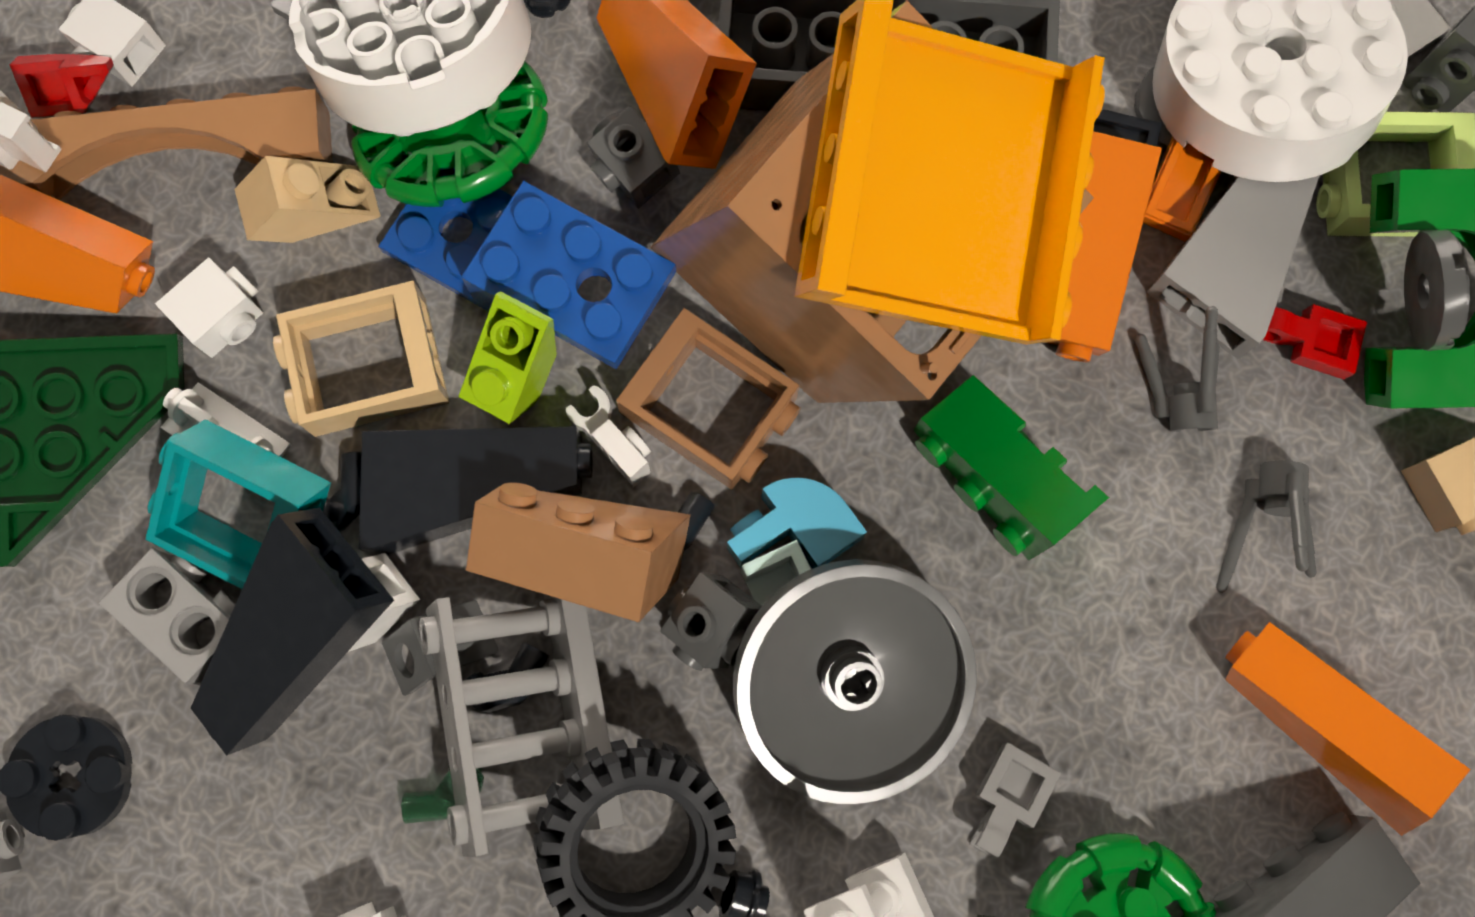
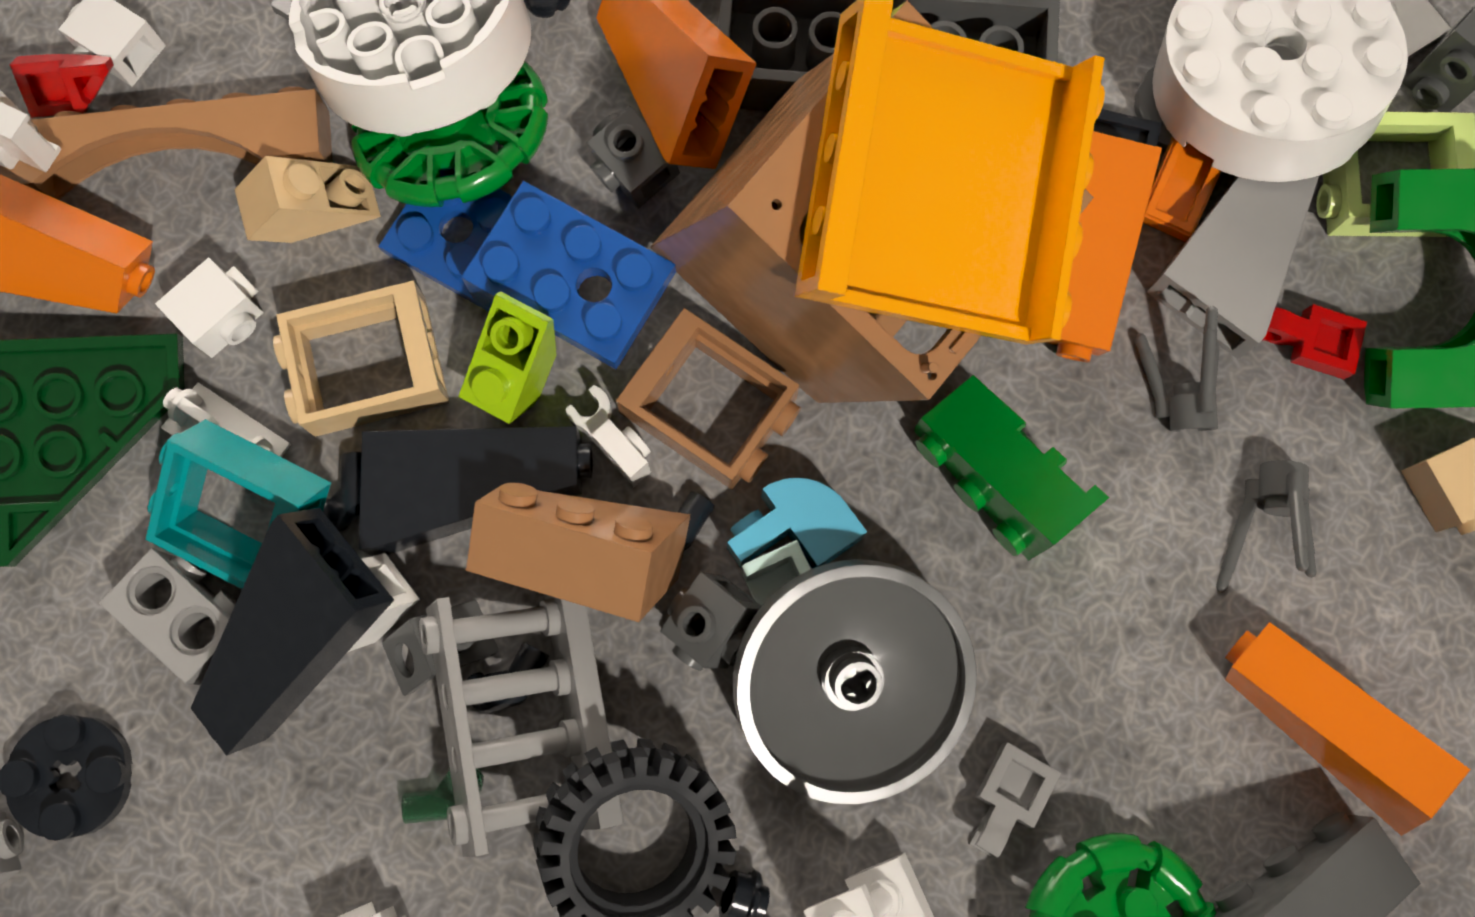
(1435, 290): dark grey tile -> none

